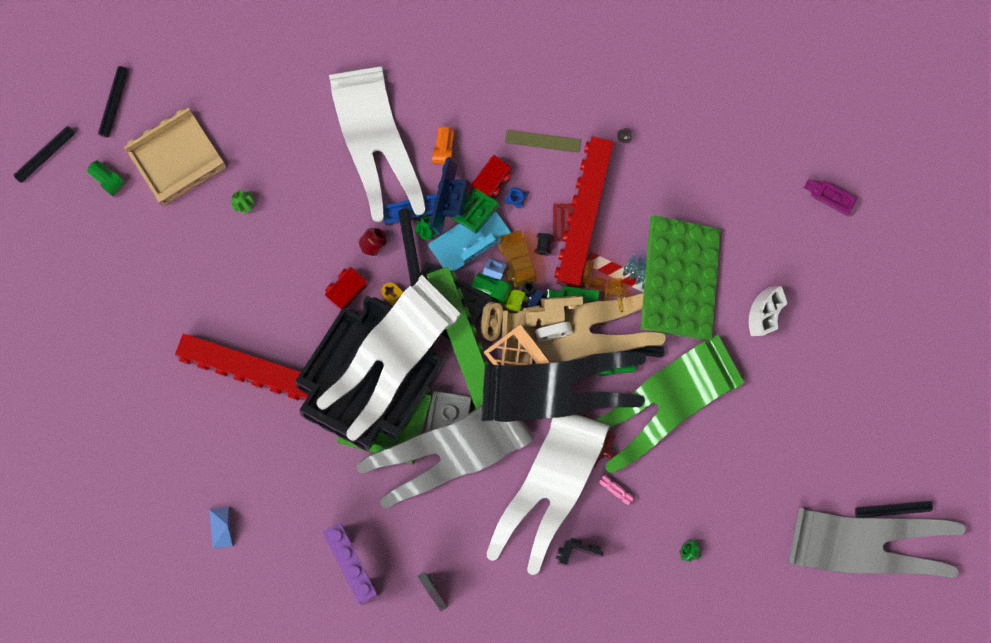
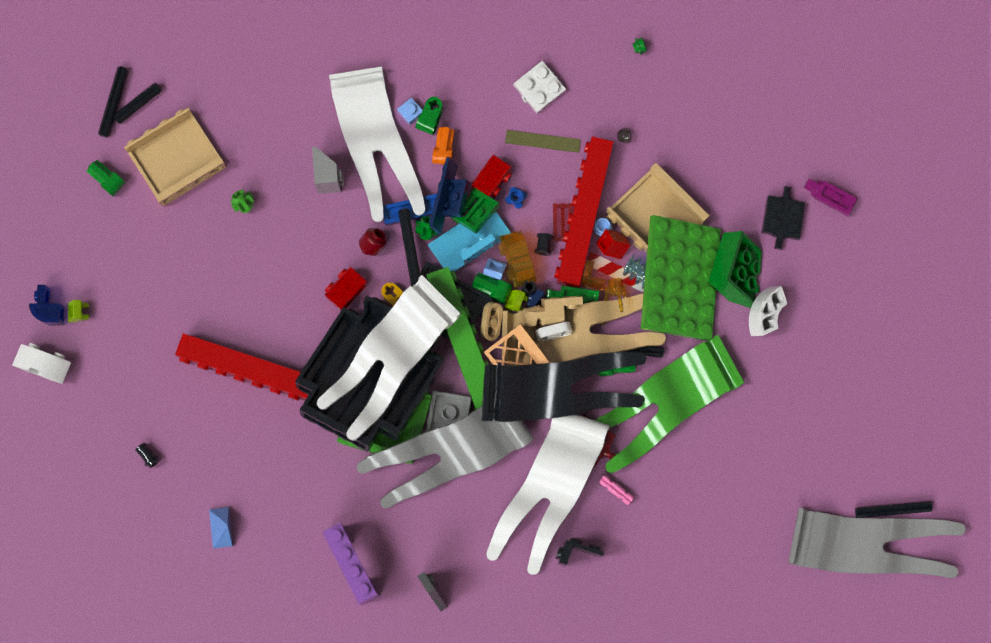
(40, 363): none -> white brick
(44, 154): black axle -> none
(47, 313): none -> clear blue brick
(74, 311): none -> lime tile
(137, 103): none -> black axle
(147, 455): none -> black pin
(326, 173): none -> light grey slope
(409, 111): none -> light blue plate
(429, 118): none -> green piece
(539, 87): none -> white plate
(600, 226): none -> light blue plate
(613, 244): none -> red panel
(639, 46): none -> green plate
(653, 195): none -> tan panel
(690, 551): green piece -> none
(737, 268): none -> green wedge
(783, 217): none -> black plate

